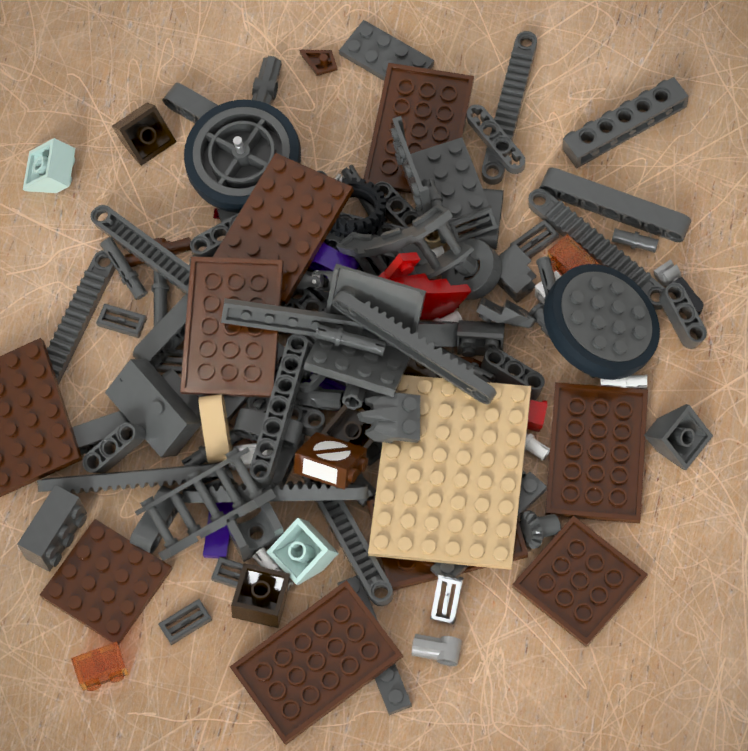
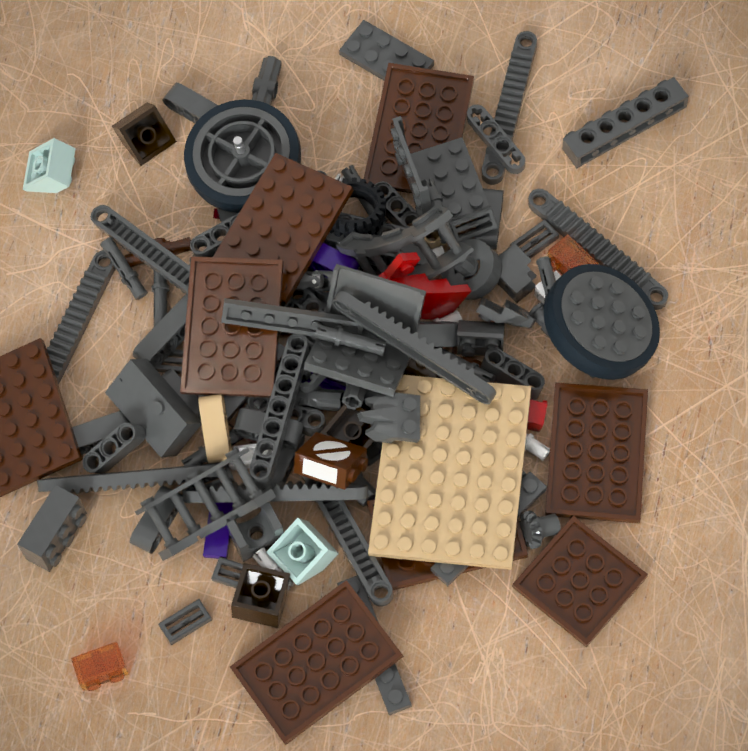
(106, 582): reddish brown plate -> none
(118, 328): dark grey tile -> none
(319, 60): reddish brown piece -> none
(443, 649): light grey piece -> none
(451, 580): tile -> none
(616, 205): dark grey beam -> none
(631, 381): white pin -> none
(635, 240): dark grey pin -> none
(669, 274): piece -> none
(679, 436): dark grey slope -> none
(682, 326): dark grey beam -> none

